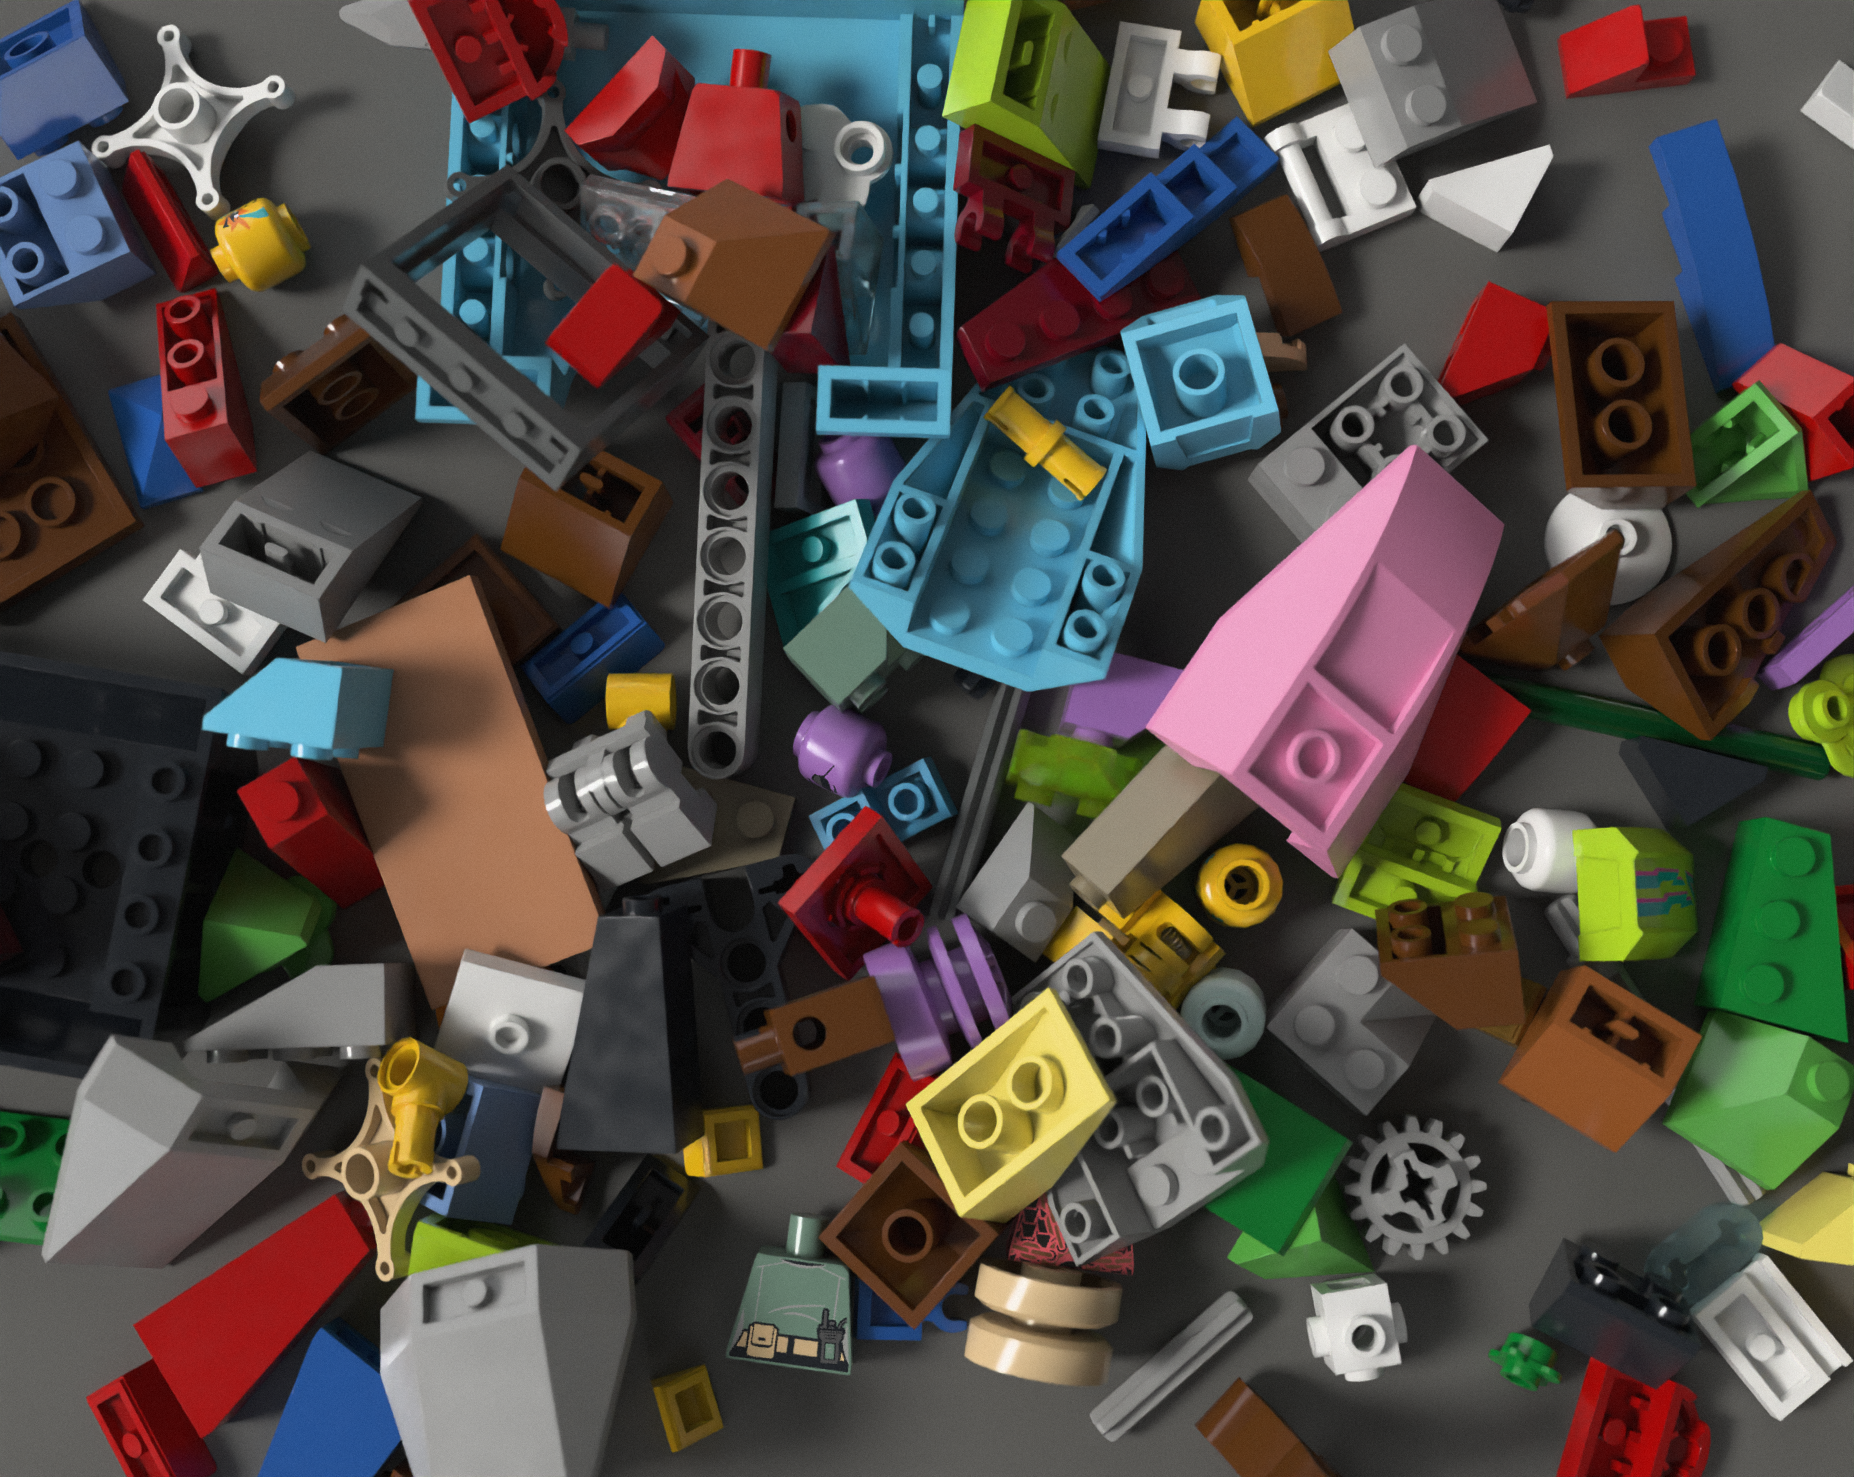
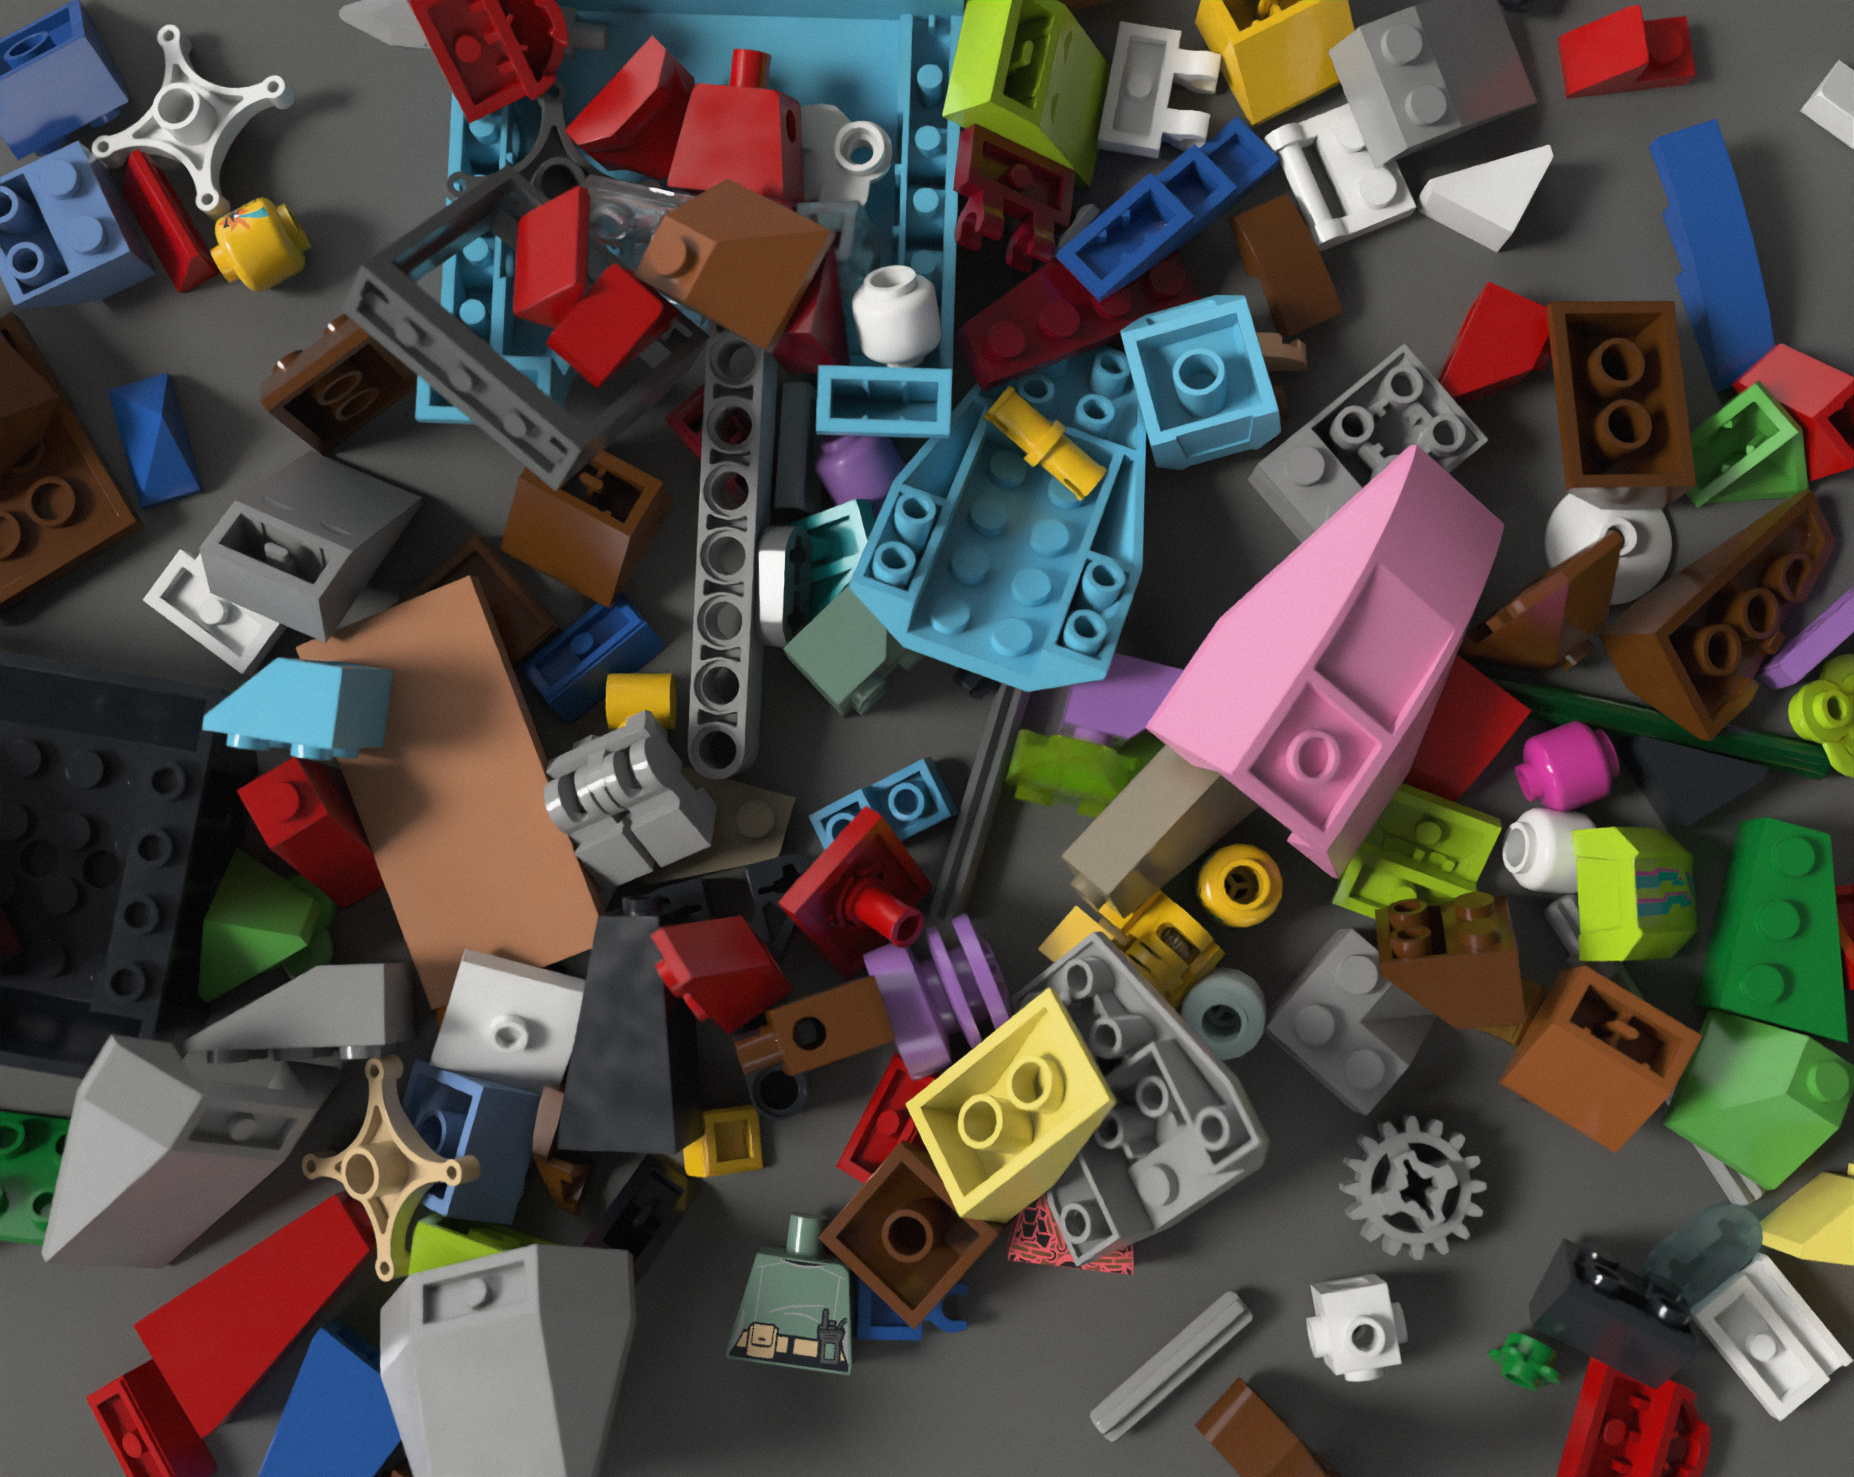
(203, 390): red slope -> none
(423, 1091): yellow pin -> none
(552, 258): none -> red slope
(687, 1406): yellow slope -> none
(720, 970): none -> red slope
(782, 584): none -> dark grey beam
(842, 751): medium lavender head -> none
(896, 316): none -> white head
(1024, 884): light grey slope -> none
(1043, 1322): tan wheel -> none
(1294, 1174): green slope -> none
(1323, 1246): bright green slope -> none
(1568, 767): none -> dark pink head

